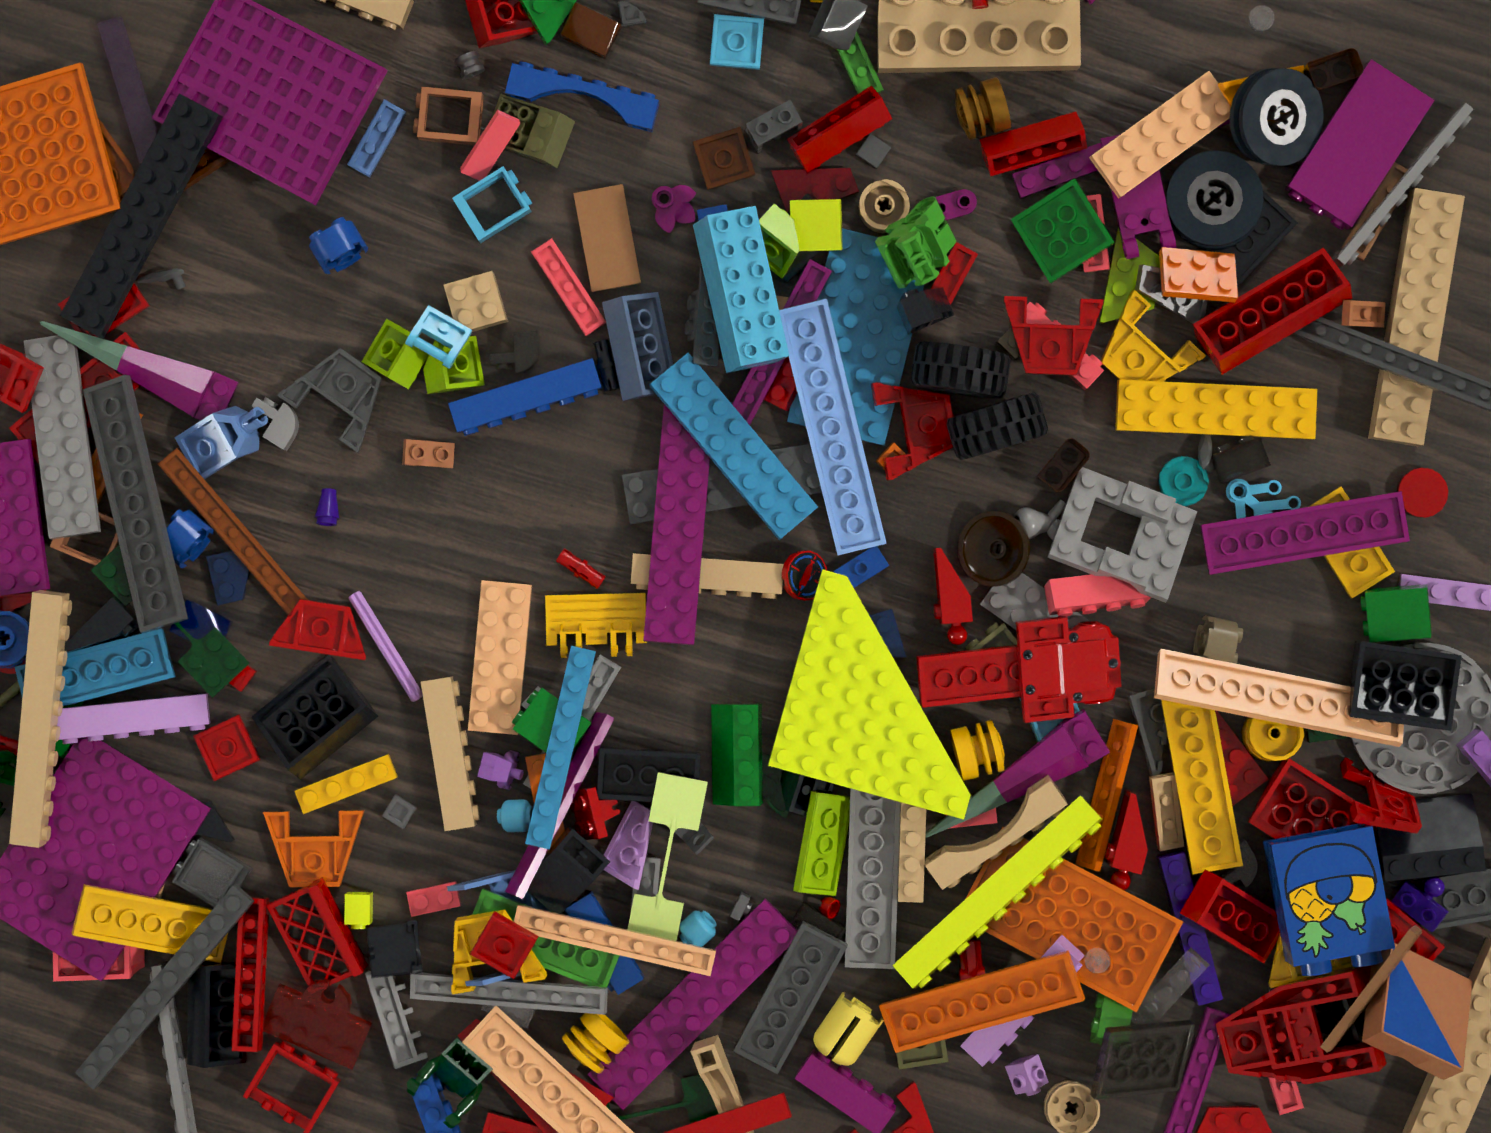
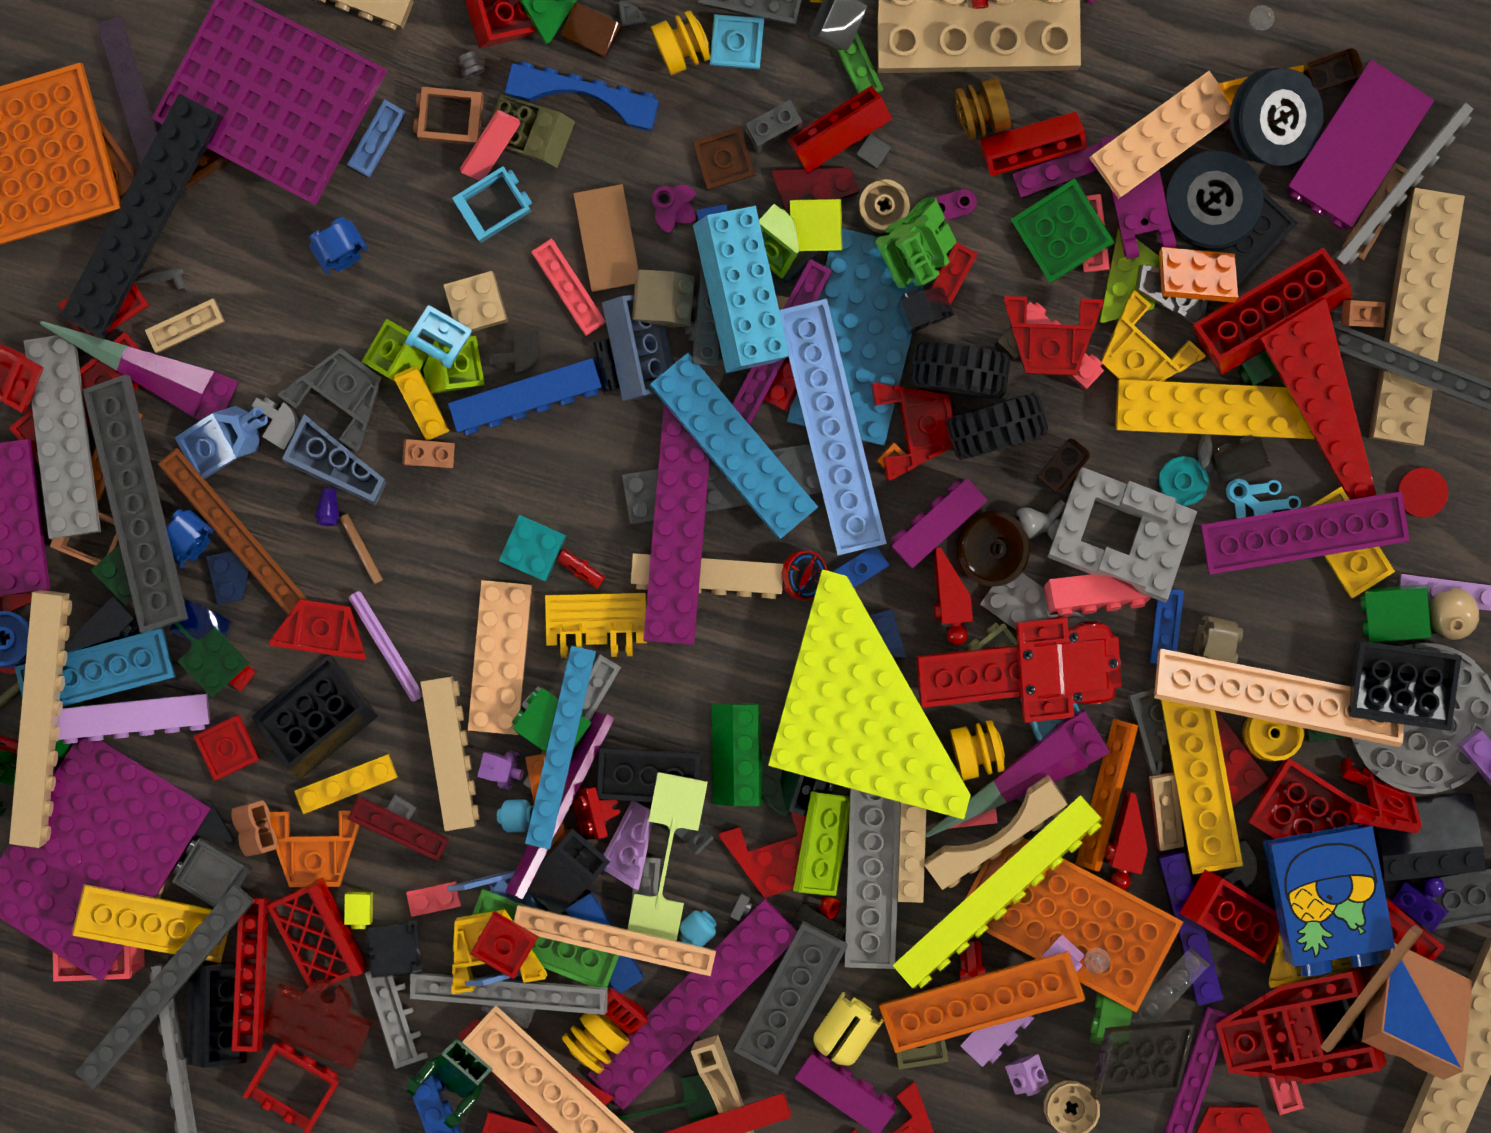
(184, 326): none -> tan plate
(254, 828): none -> nougat brick
(326, 459): none -> sand blue wedge
(361, 549): none -> medium nougat bar
(398, 828): none -> dark red tile
(421, 403): none -> yellow plate
(533, 548): none -> teal brick
(632, 1020): none -> red slope
(663, 298): none -> dark tan slope
(681, 42): none -> yellow wheel
(770, 866): none -> red wing
(938, 523): none -> magenta brick
(1166, 624): none -> blue plate
(1256, 369): none -> dark green brick
(1314, 375): none -> red wing
(1454, 614): none -> tan cylinder

